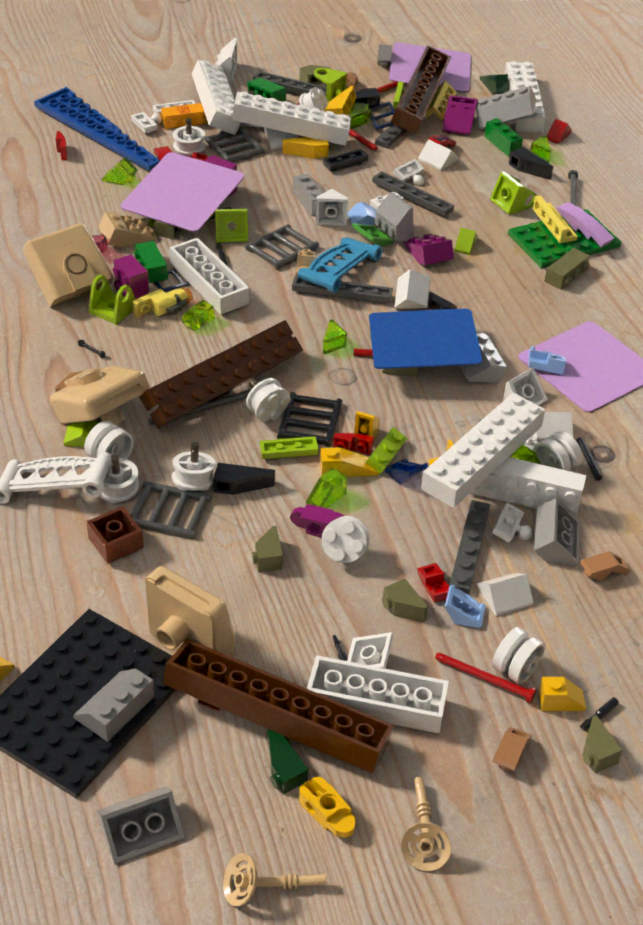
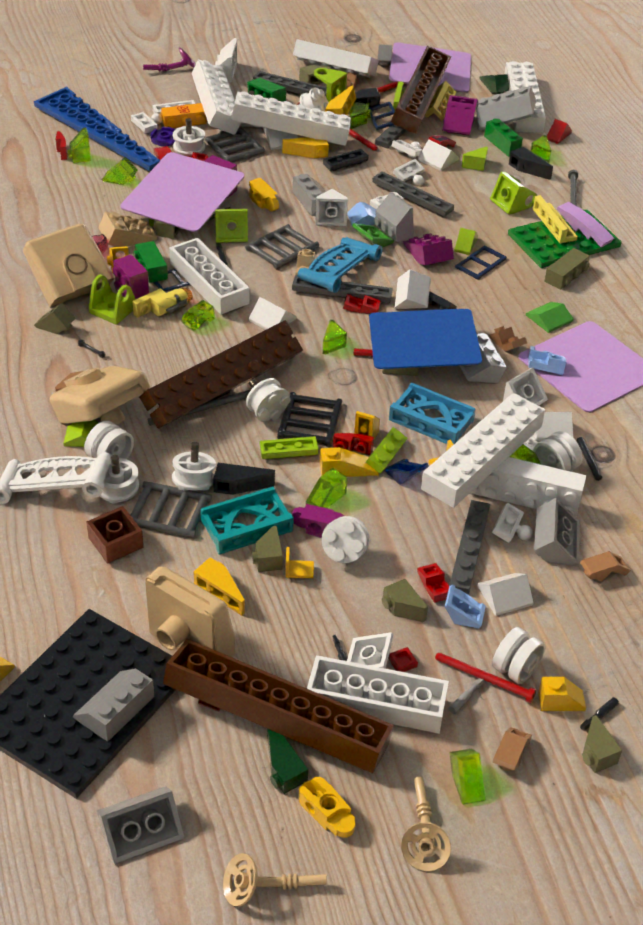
(56, 320): none -> olive slope
(80, 147): none -> clear neon green slope
(113, 250): none -> yellow bracket
(163, 137): none -> dark purple tile
(186, 60): none -> magenta dish
(217, 580): none -> yellow slope
(252, 503): none -> teal fence
(263, 194): none -> yellow piece
(267, 314): none -> white slope
(298, 568): none -> yellow bracket
(336, 58): none -> white brick
(367, 305): none -> red slope
(403, 660): none -> red tile
(413, 149): none -> white plate
(436, 428): none -> dark azure fence
(465, 696): none -> light grey piece
(467, 775): none -> clear neon green slope
(475, 159): none -> lime slope
(489, 267): none -> dark blue window
(506, 339): none -> medium nougat slope
(550, 316): none -> bright green slope

